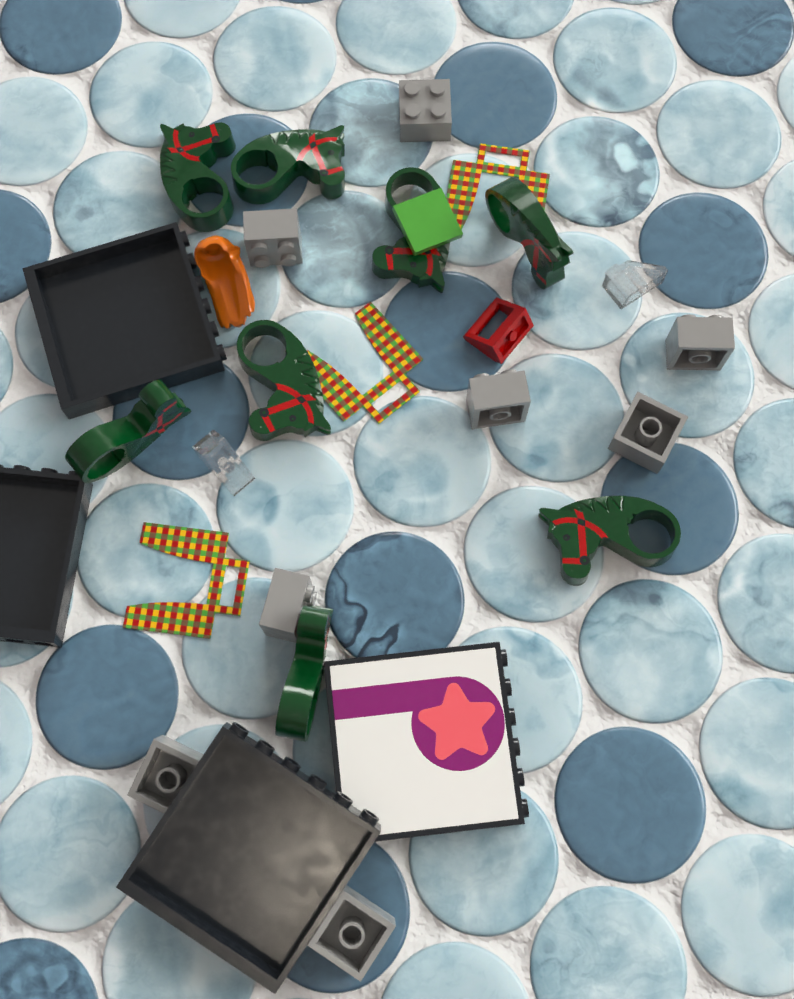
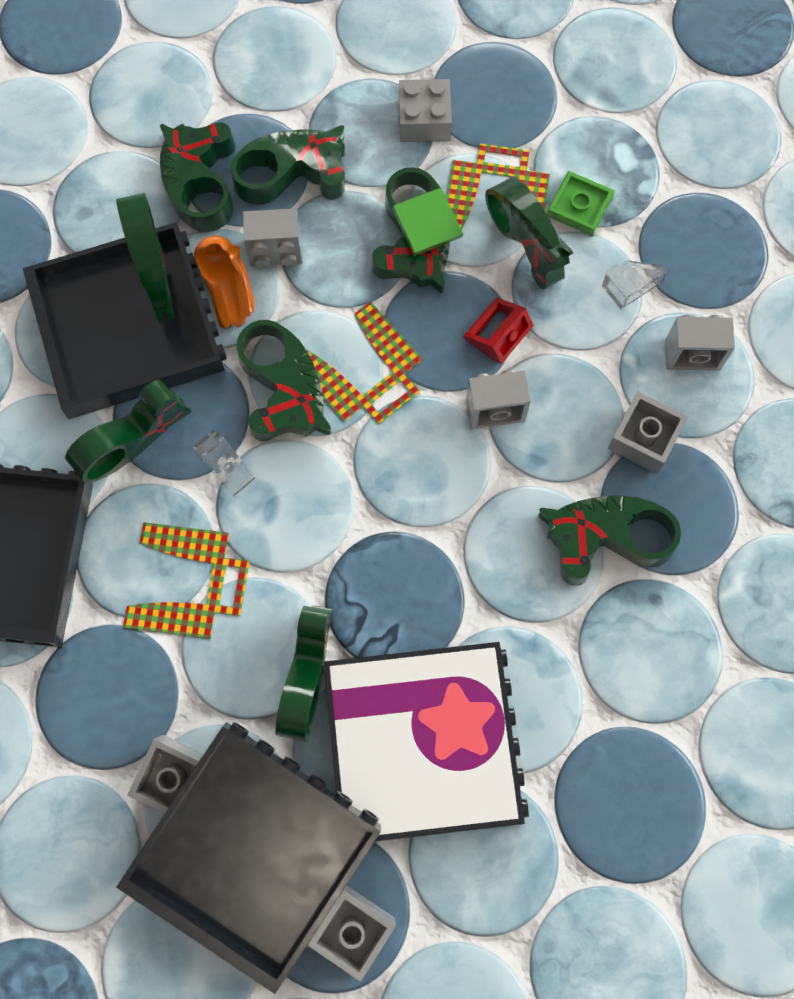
(146, 251): none -> dark green animal
(284, 604): light grey brick -> none
(580, 203): none -> bright green tile

